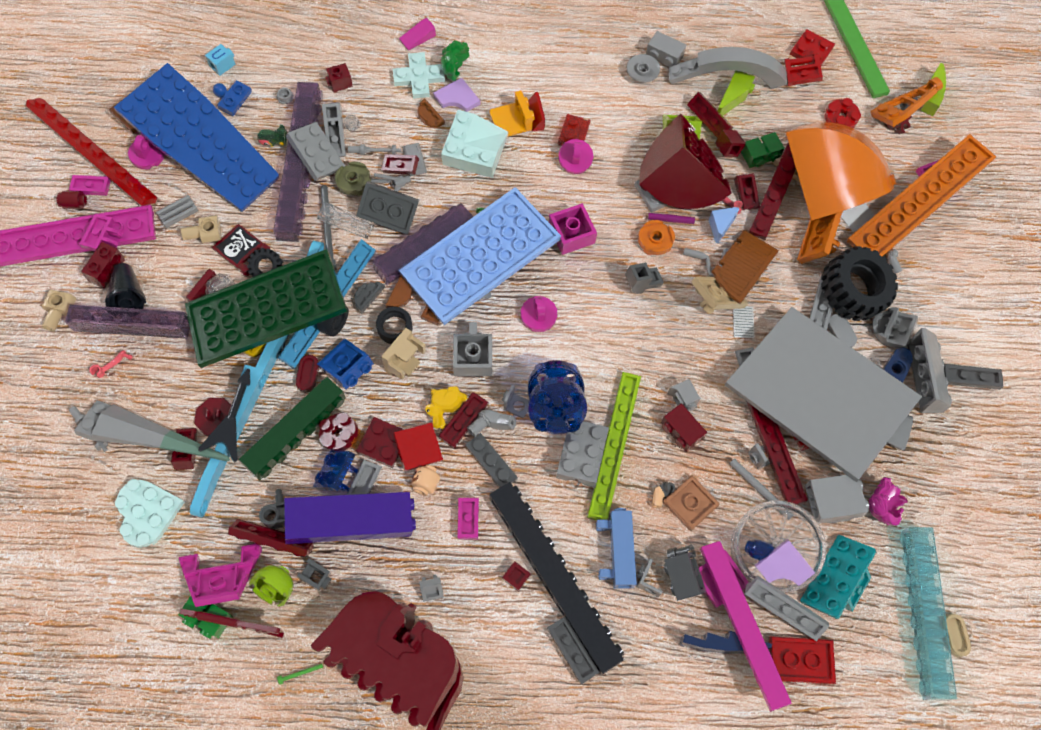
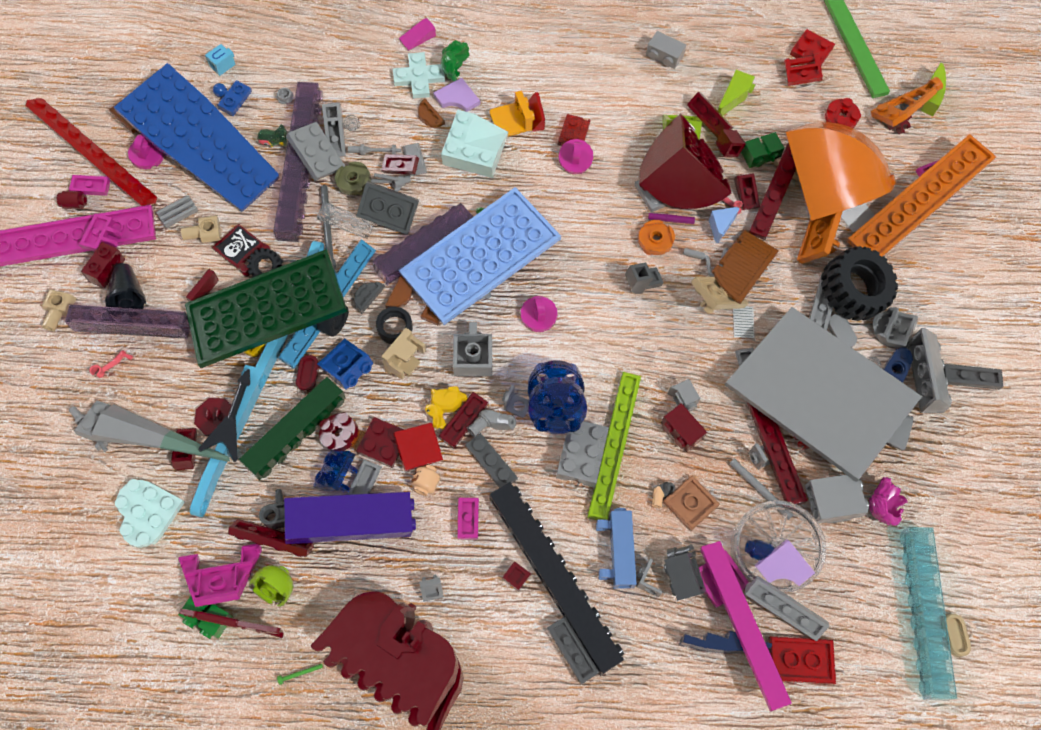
(218, 282): clear head -> none
(309, 570): dark grey window -> none
(338, 77): dark red brick -> none
(574, 227): dark pink brick -> none
(644, 63): light grey dish -> none
(731, 58): light grey arch -> none
(841, 578): teal bracket -> none
(891, 256): light grey arm -> none

